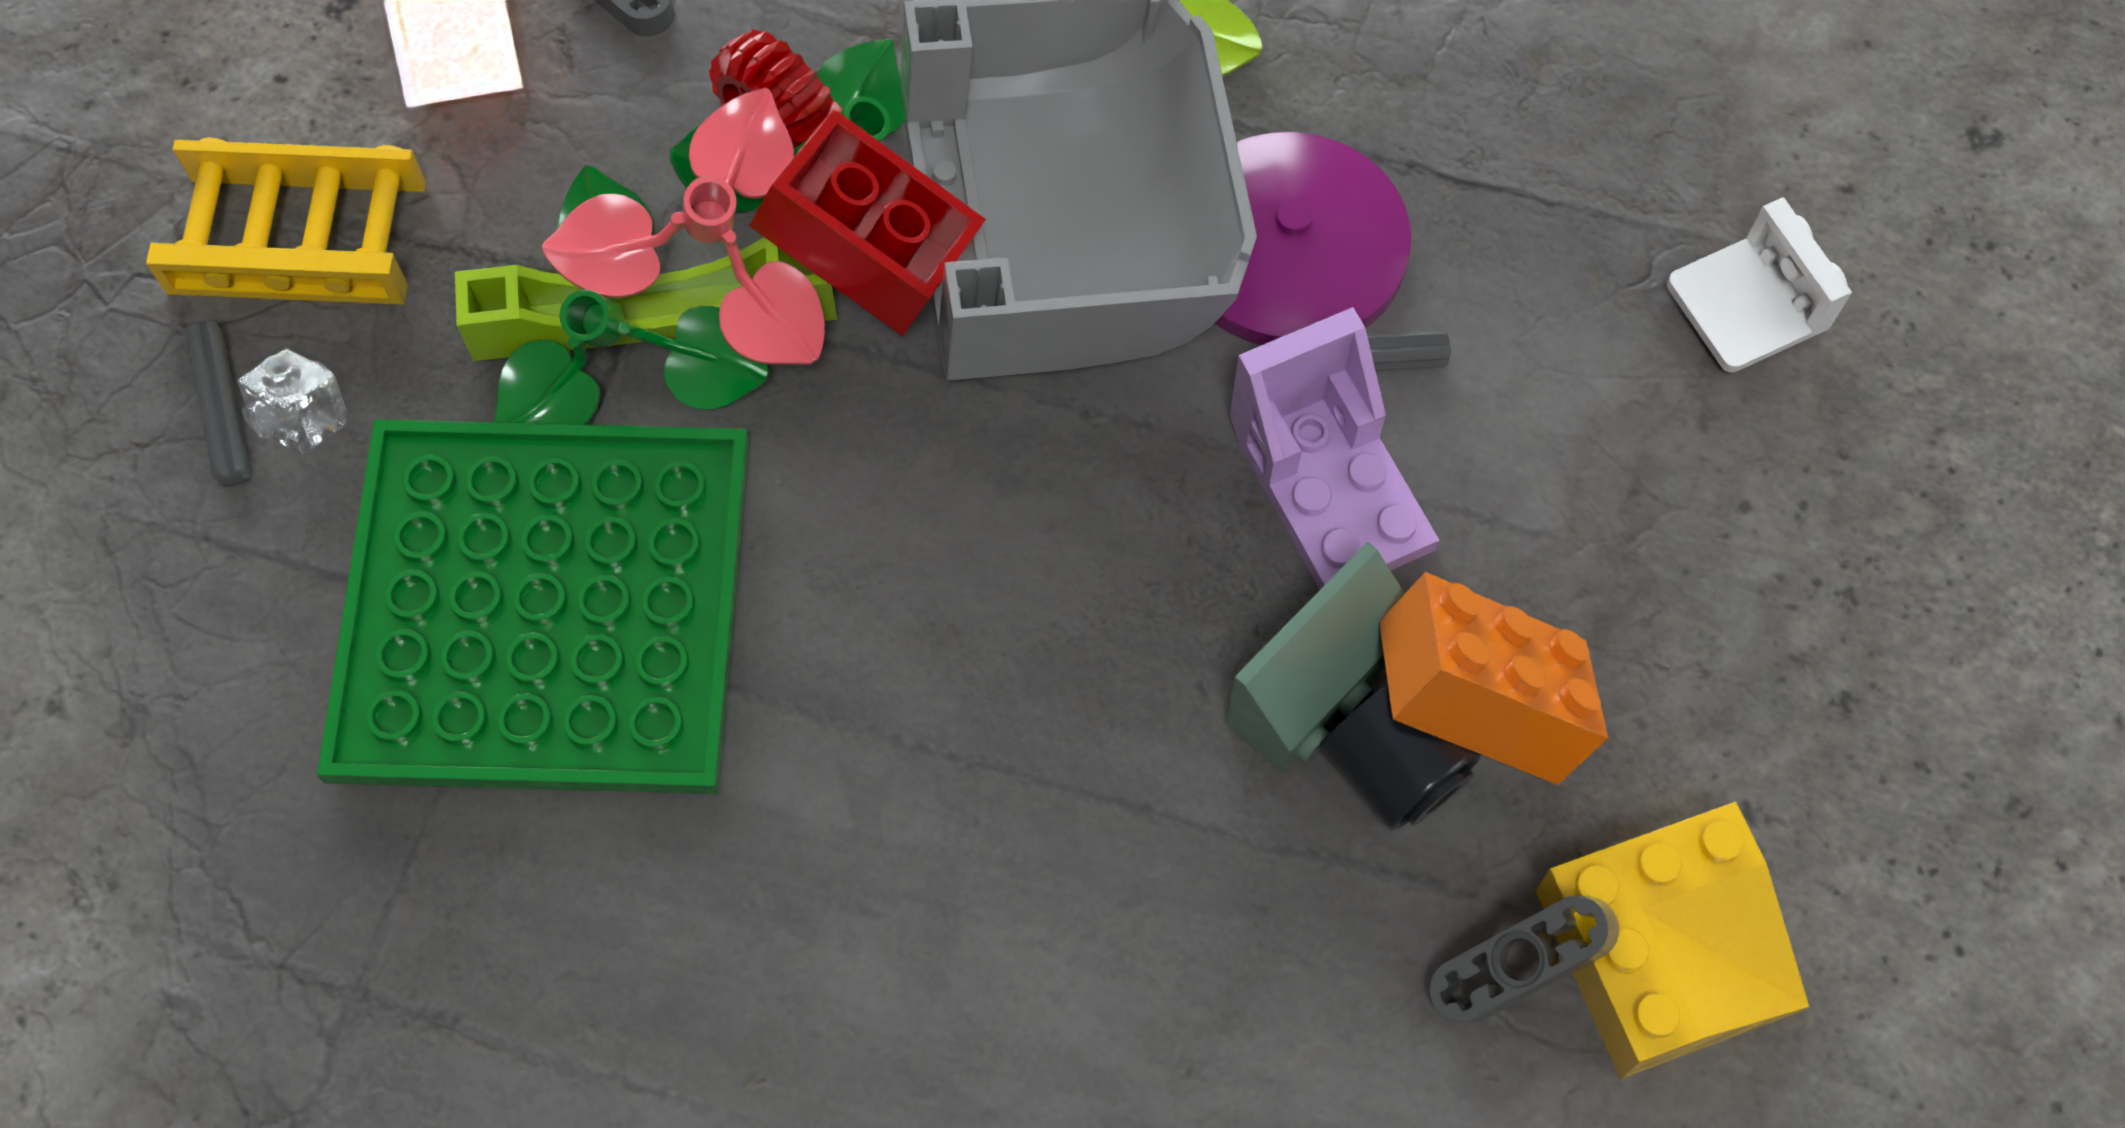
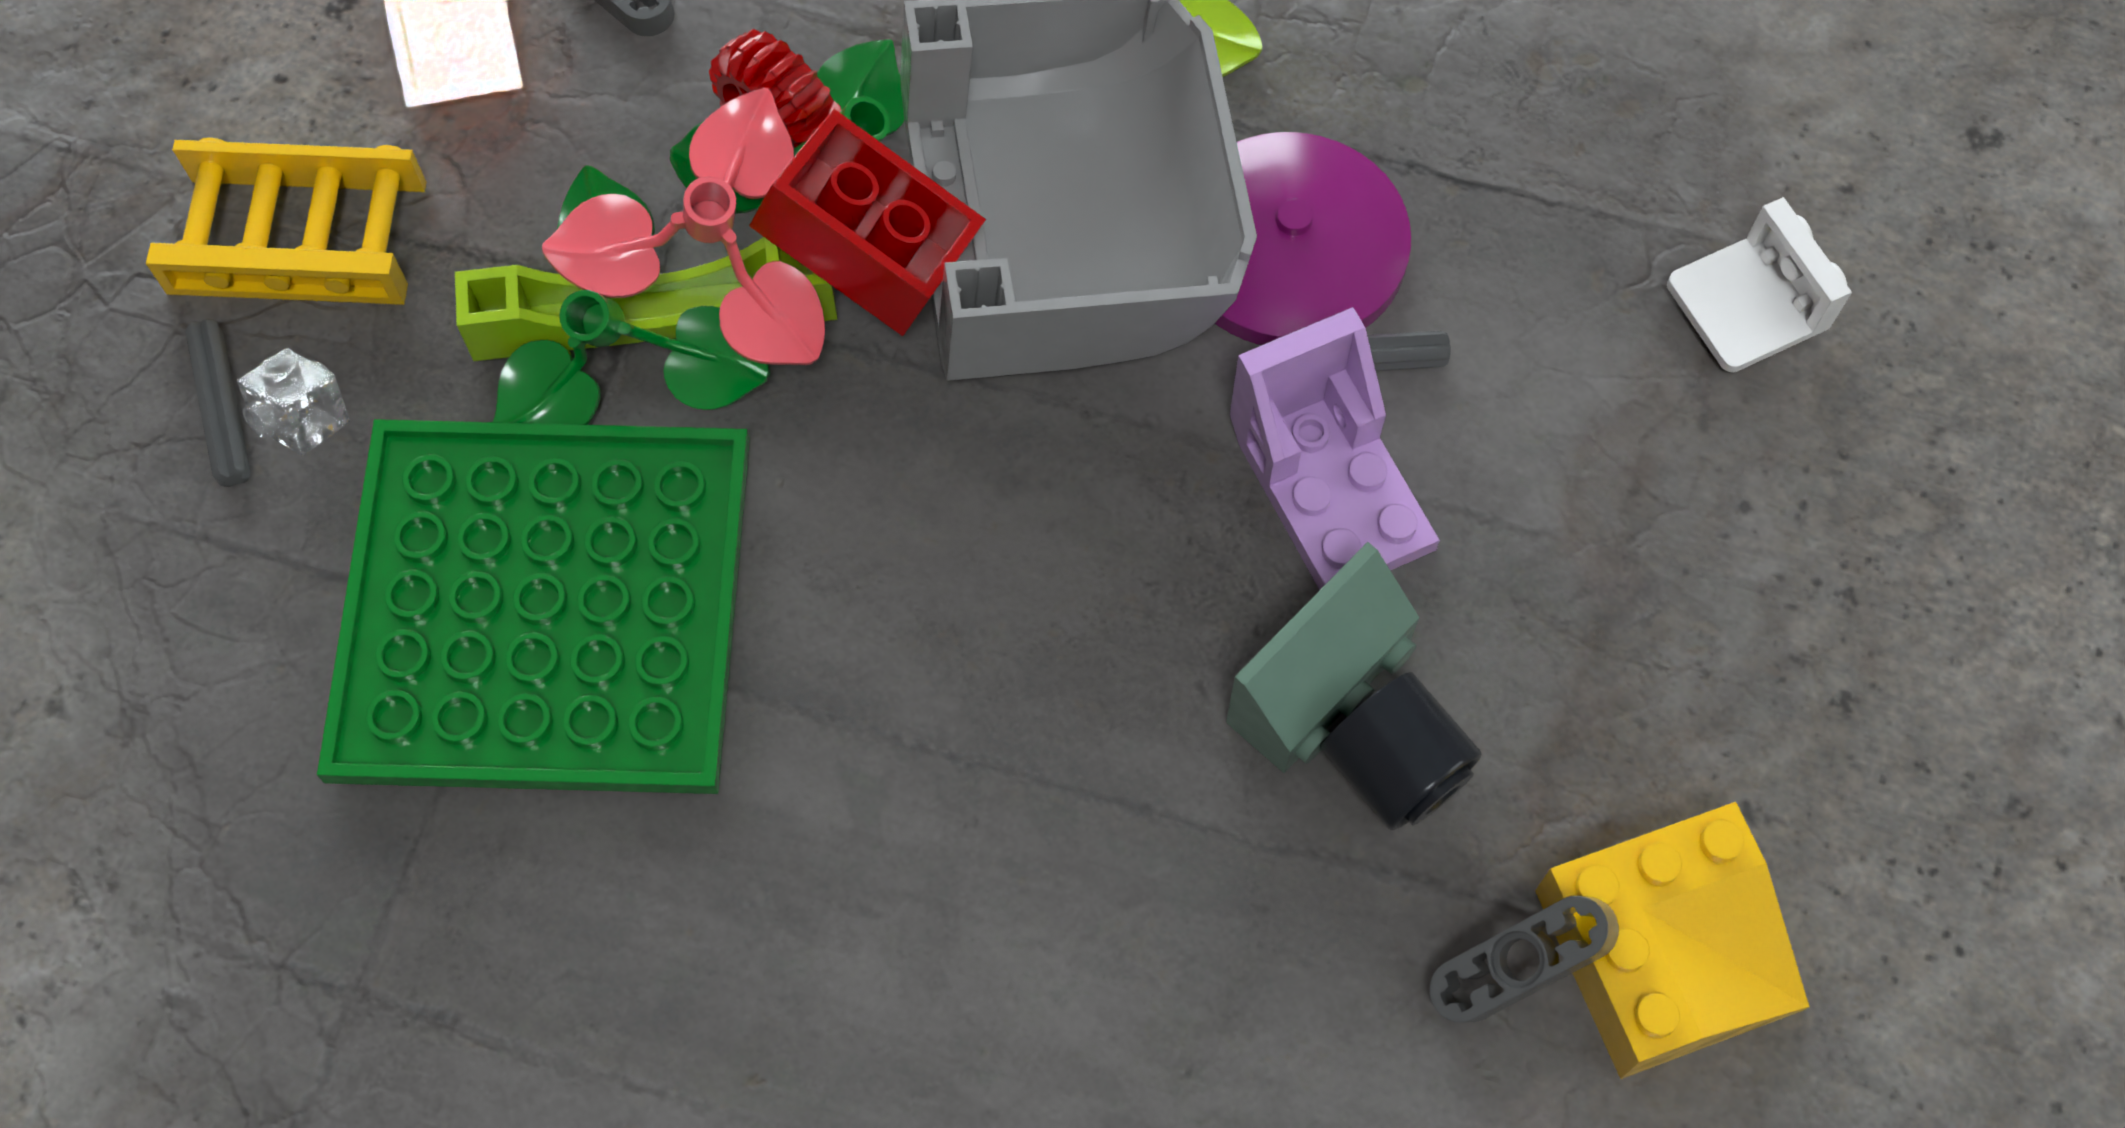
(1491, 679): orange brick -> none

